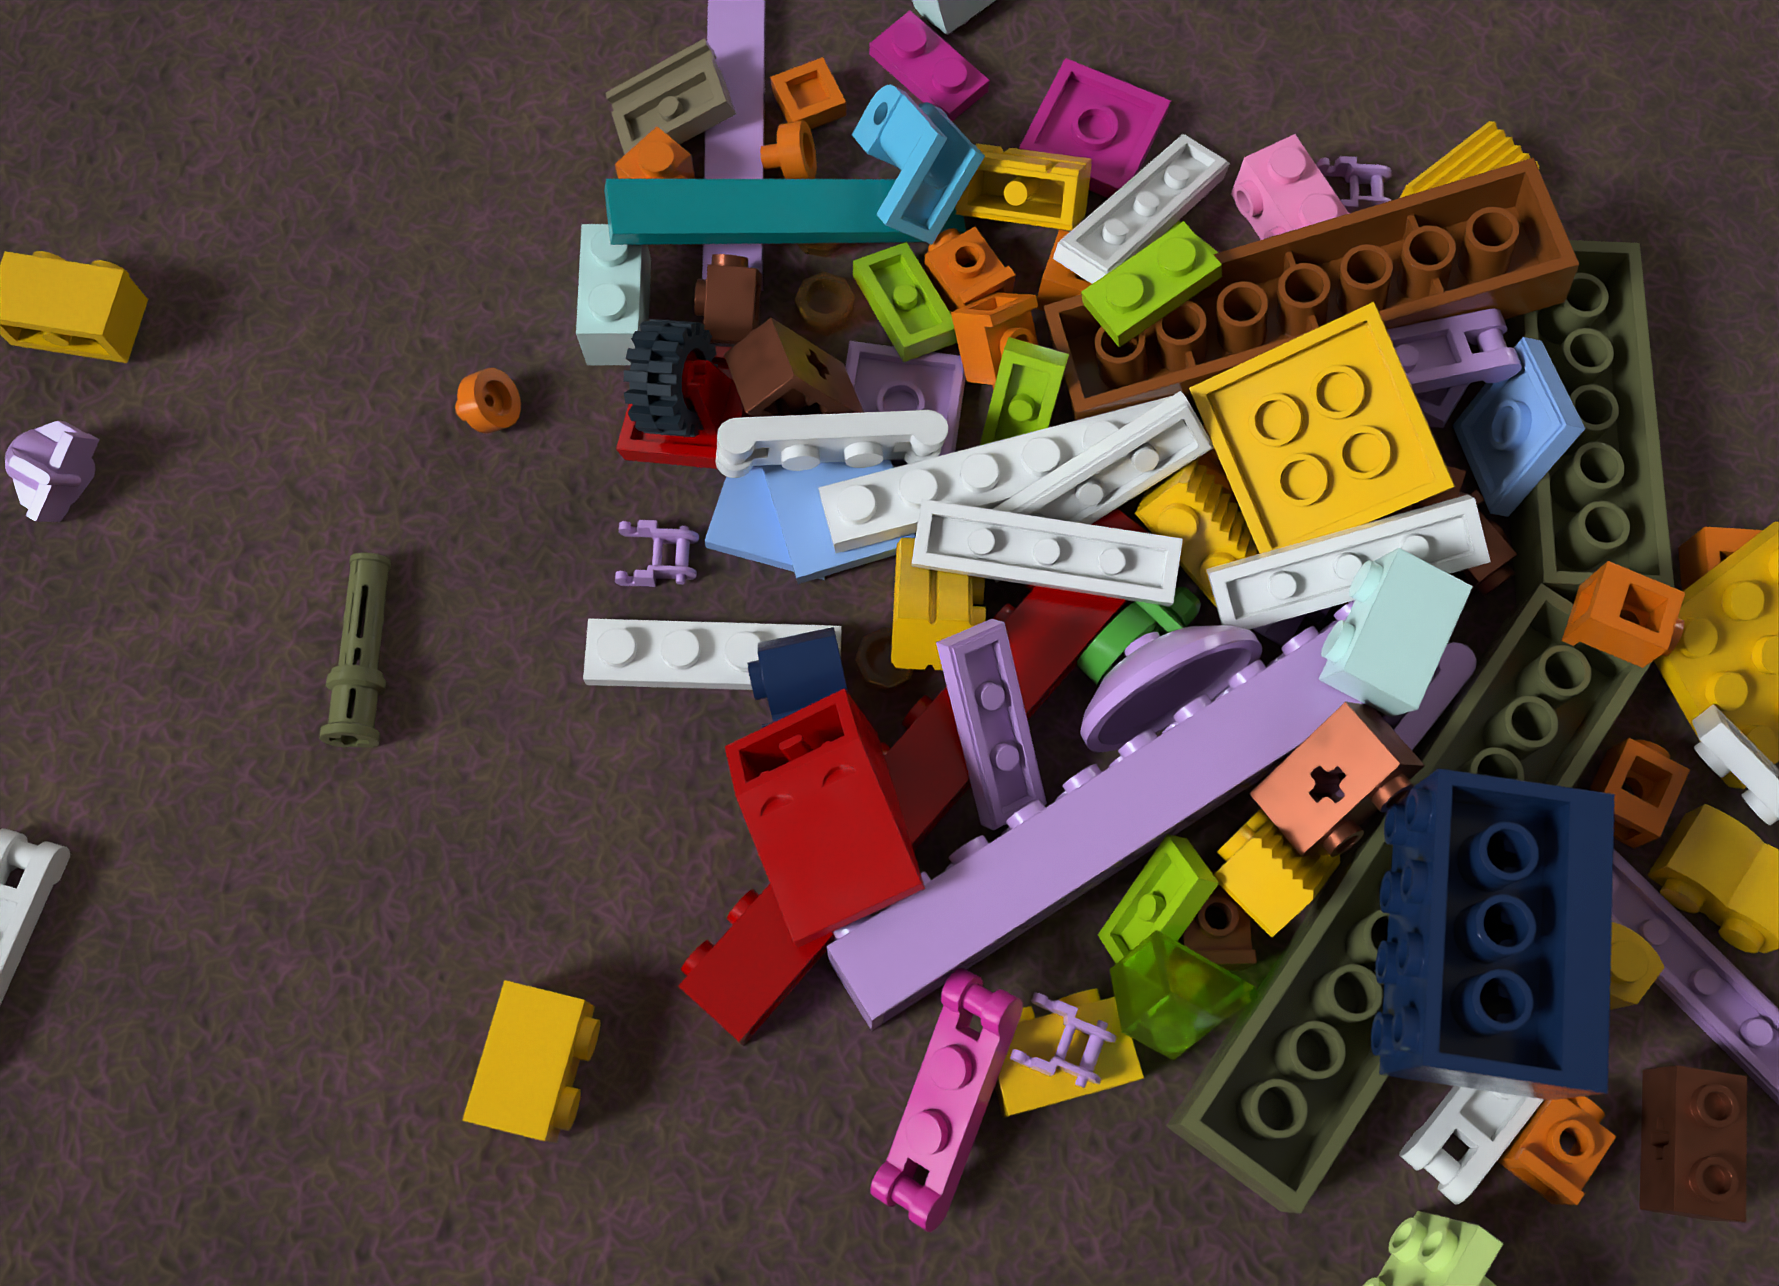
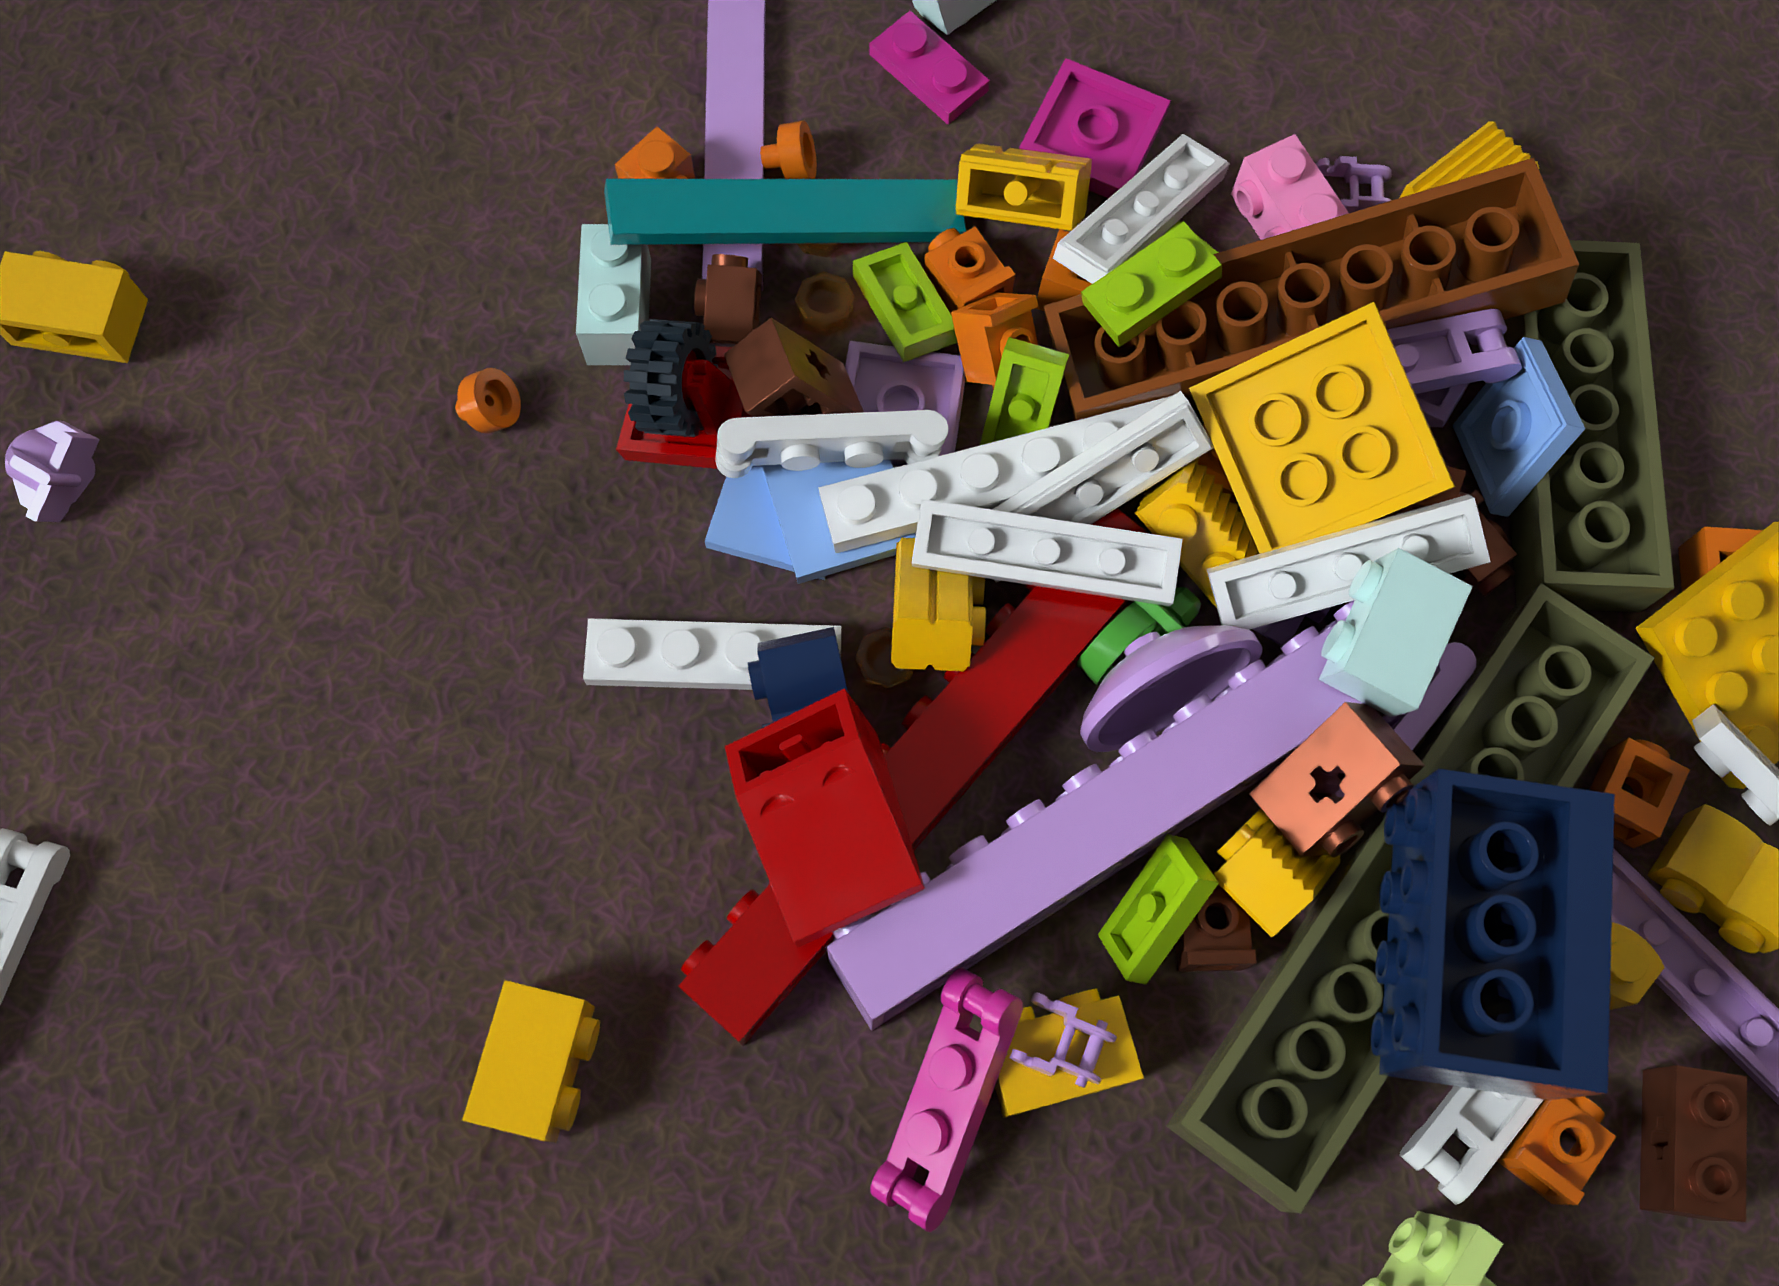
(348, 680): olive pin -> none
(677, 95): dark tan plate -> none
(681, 537): lavender piece -> none
(809, 94): orange plate -> none
(930, 153): medium azure piece -> none
(991, 721): lavender tile -> none
(1174, 995): clear neon green slope -> none
(1626, 615): orange brick -> none

